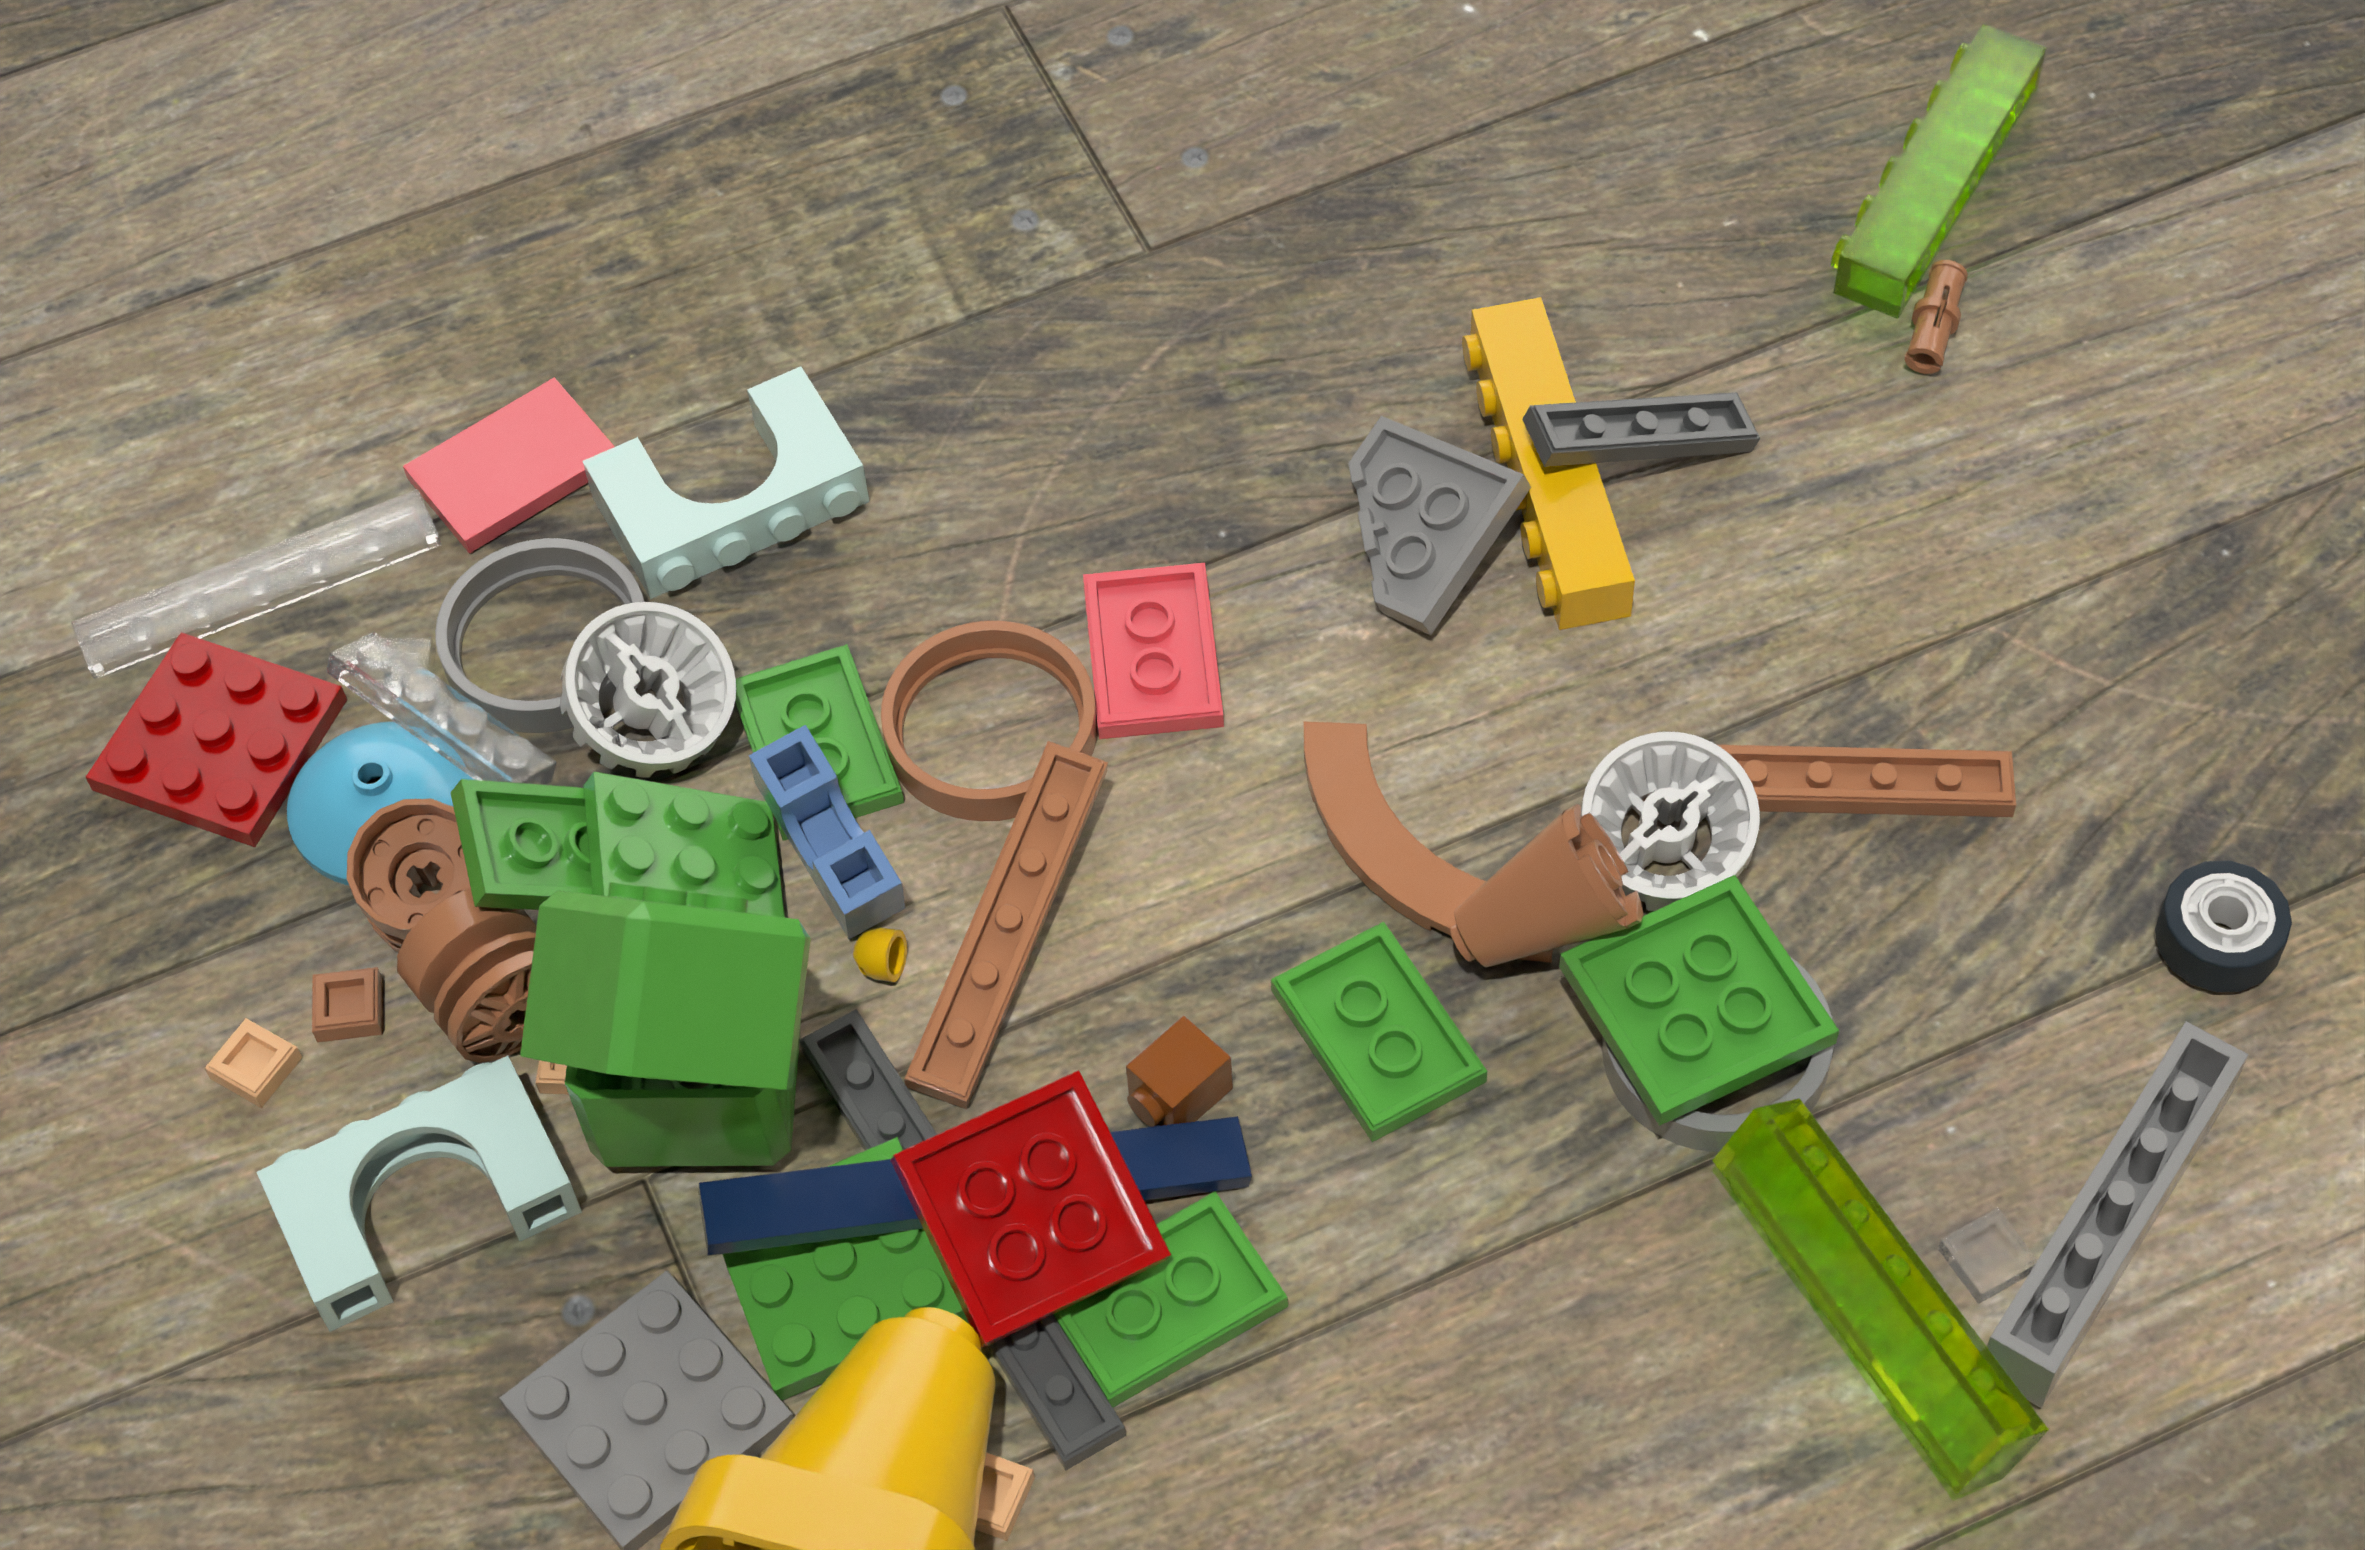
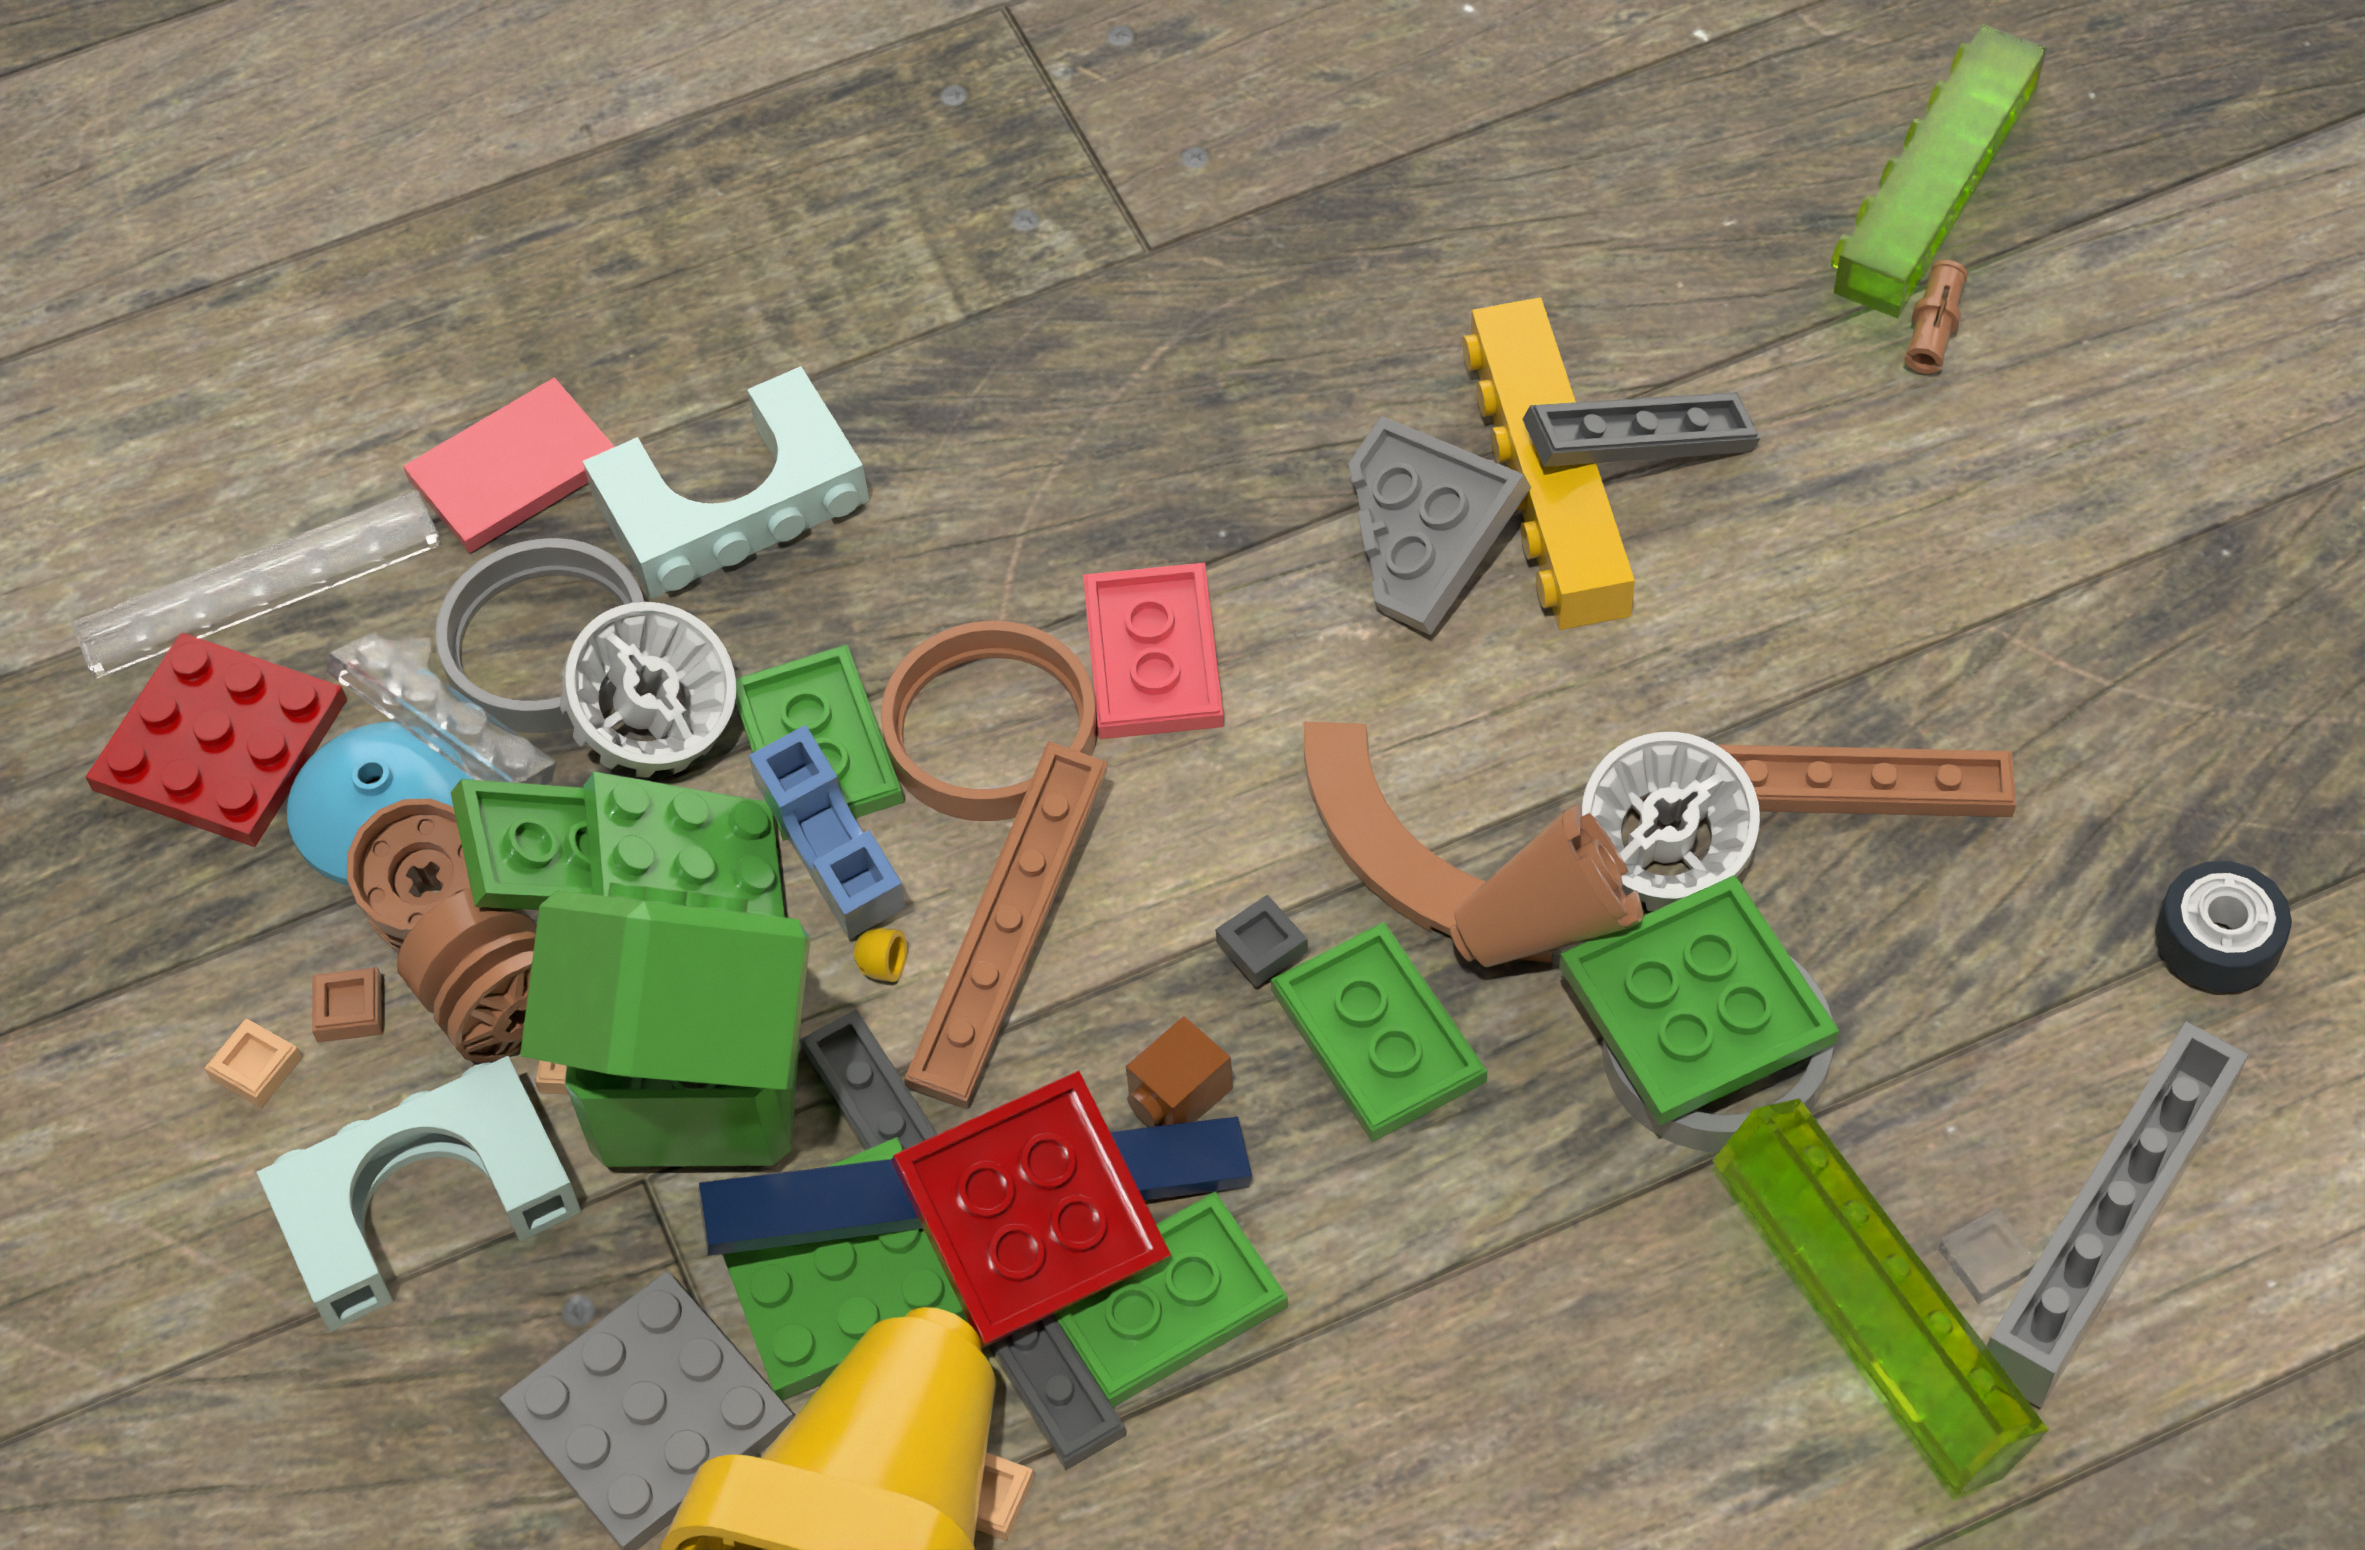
(1261, 940): none -> dark grey plate

